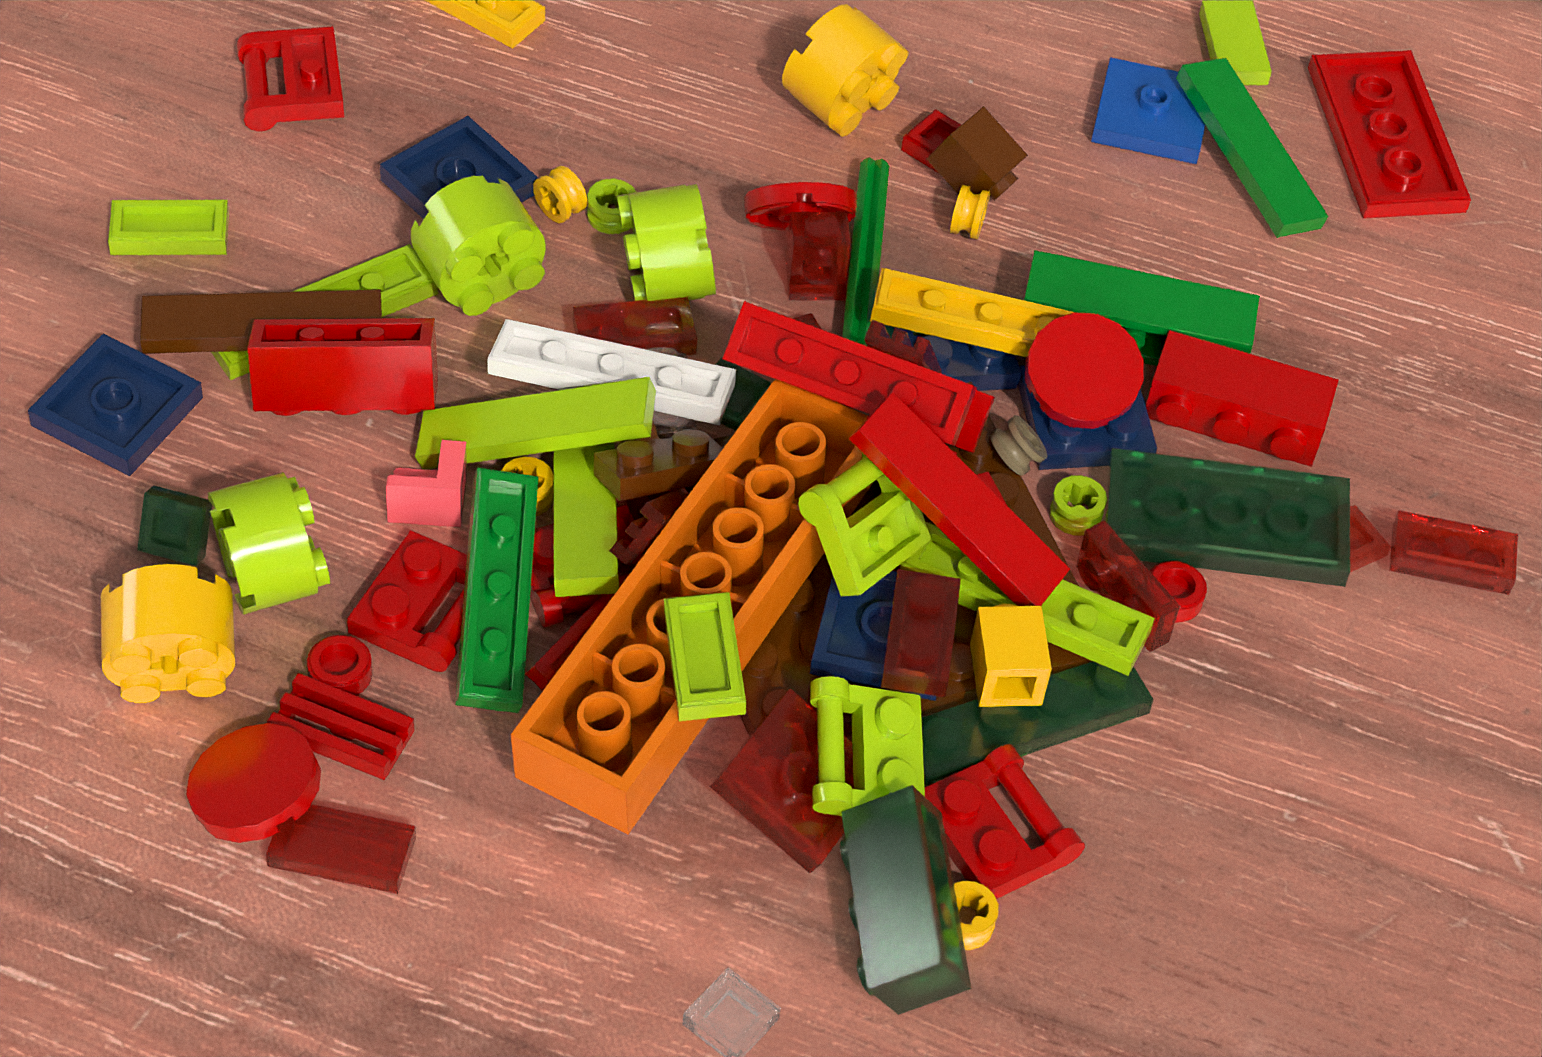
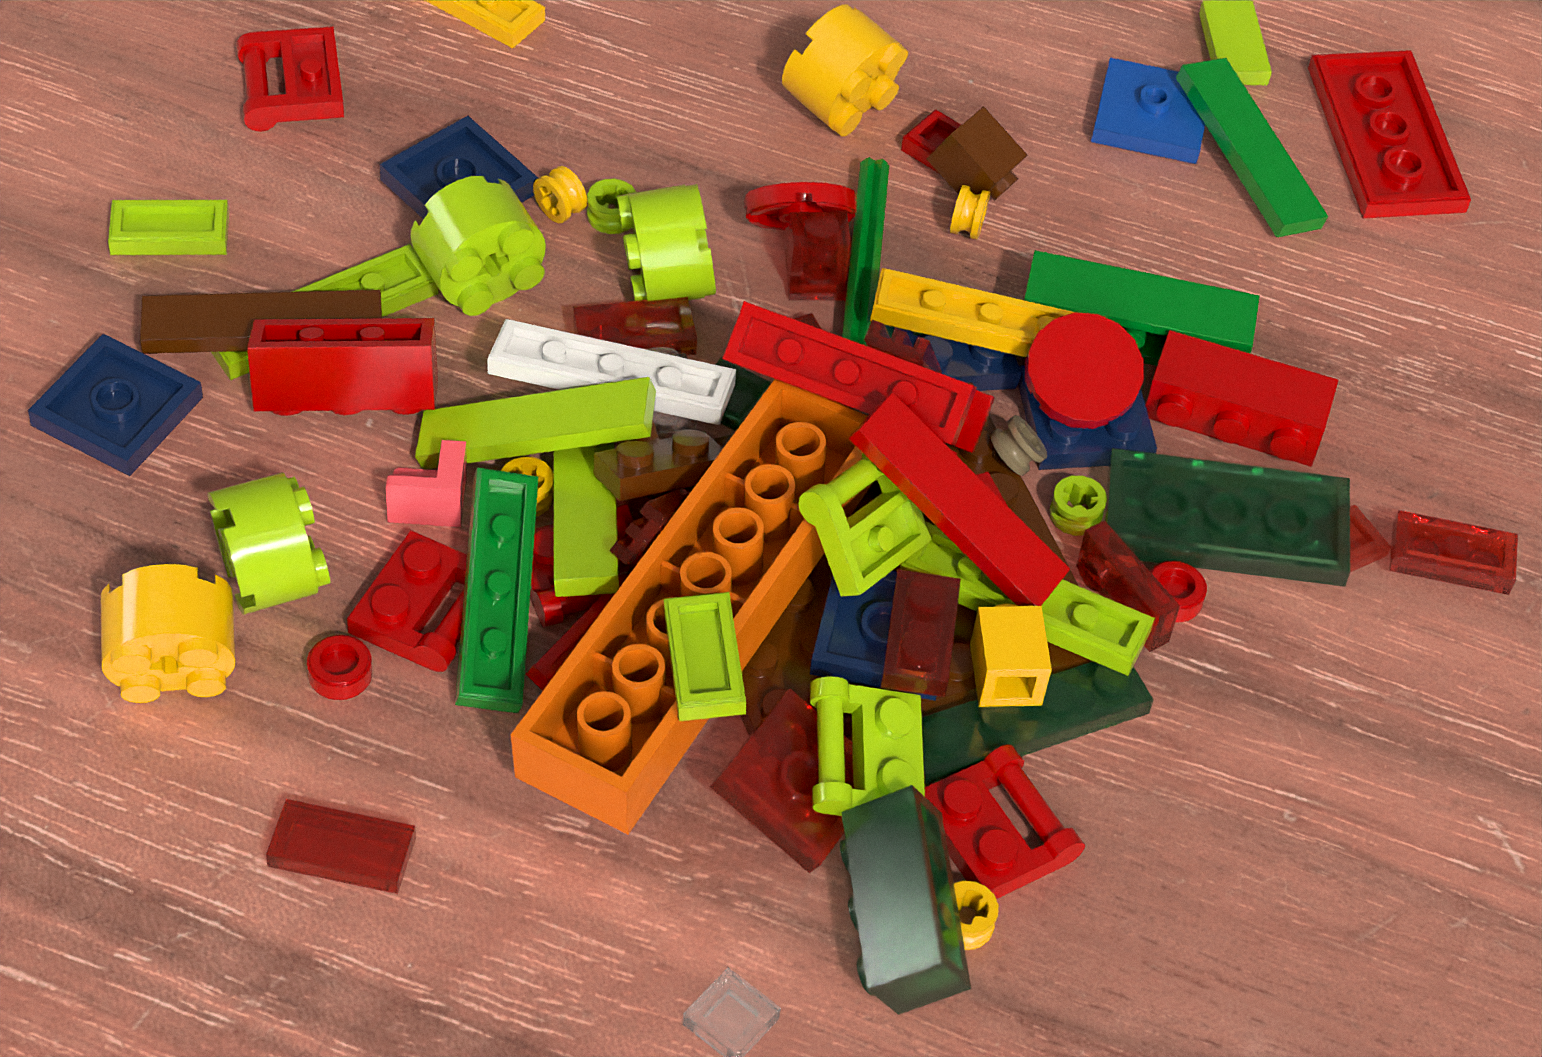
(174, 525): clear green tile -> none
(253, 782): red tile -> none
(348, 718): red tile -> none

